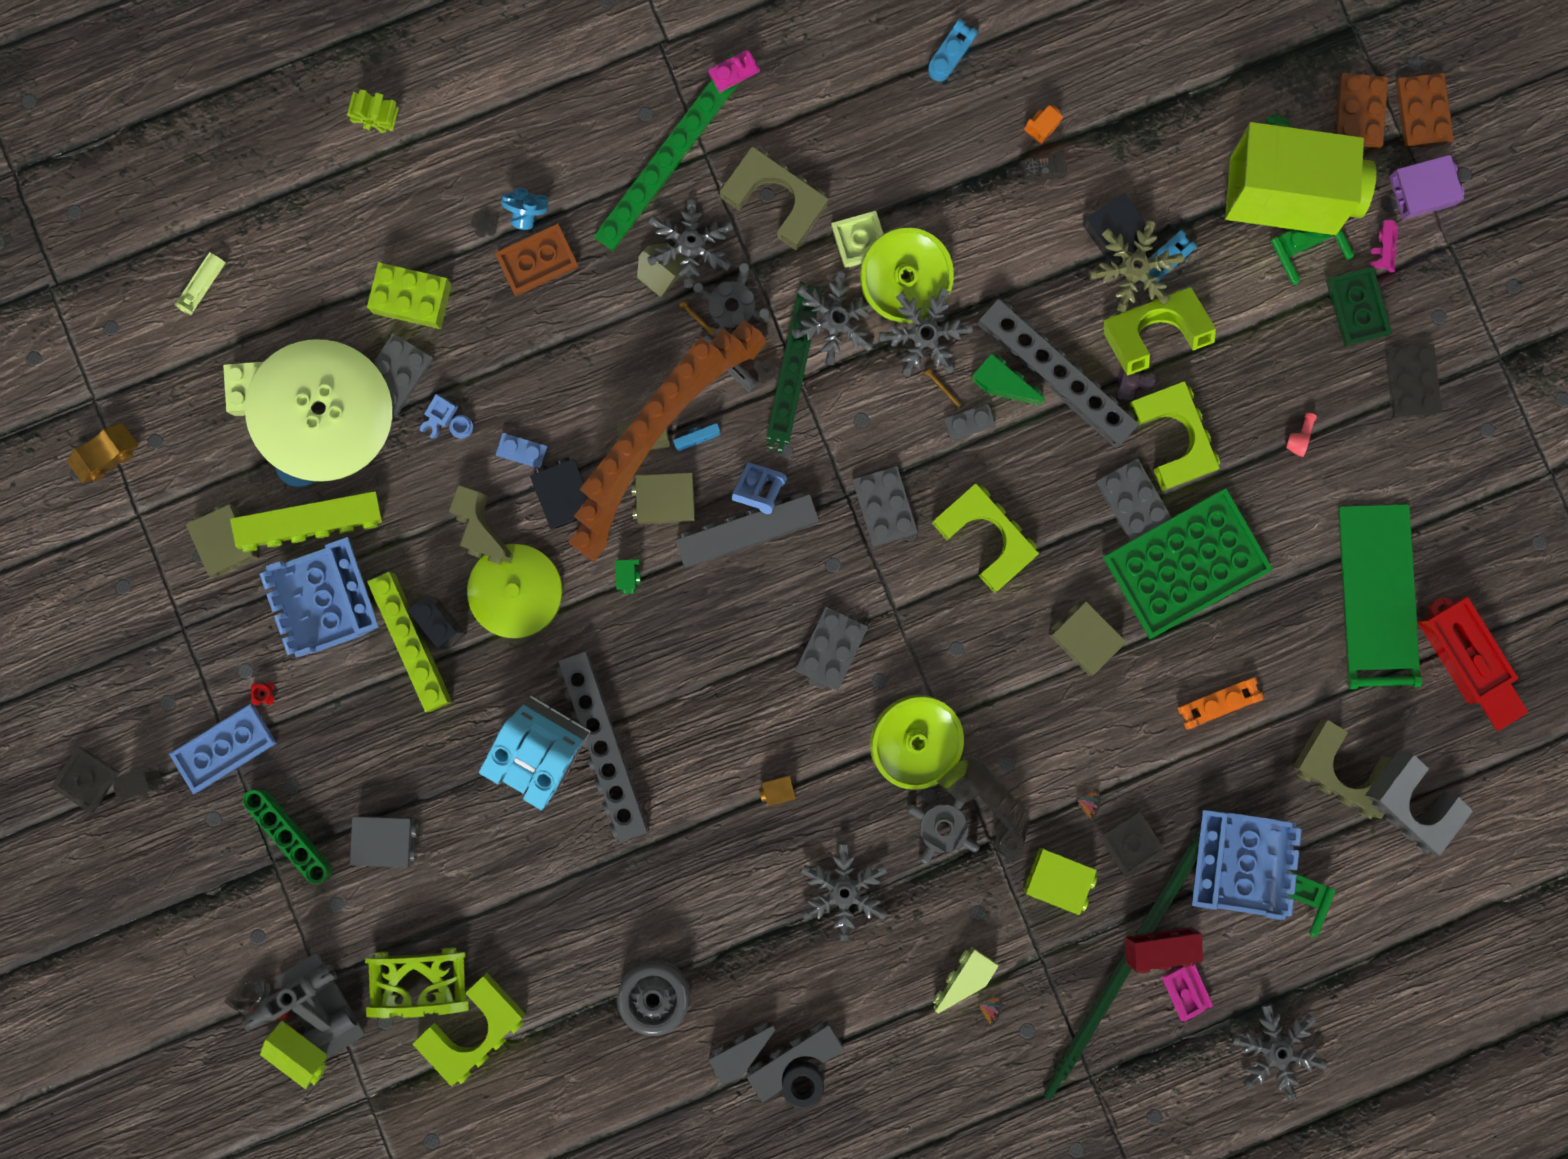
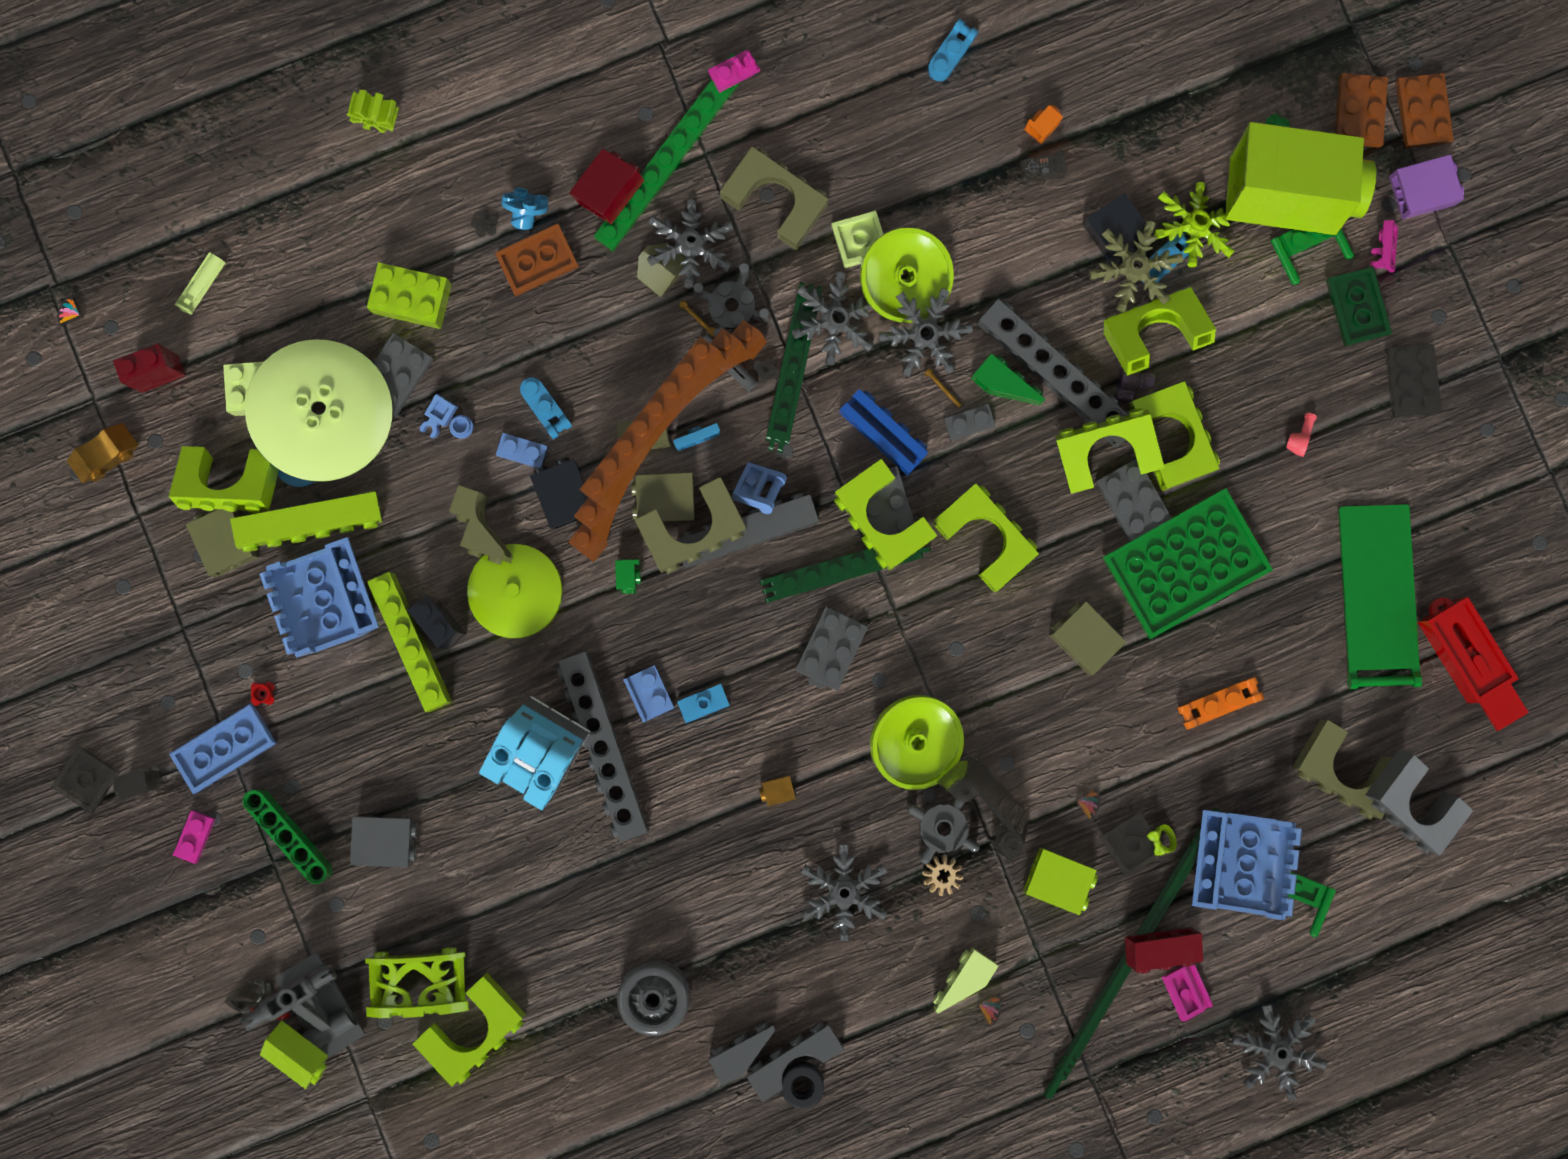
(69, 311): none -> tile
(149, 368): none -> dark red brick
(194, 836): none -> dark pink plate
(250, 493): none -> lime arch
(544, 406): none -> dark azure plate
(607, 185): none -> dark red brick
(649, 693): none -> medium blue plate
(703, 703): none -> dark azure plate
(725, 526): none -> olive arch
(827, 573): none -> dark green hinge
(883, 431): none -> blue brick
(890, 548): none -> lime arch
(950, 877): none -> tan gear
(1135, 428): none -> lime arch
(1155, 837): none -> lime piece
(1195, 224): none -> lime piece

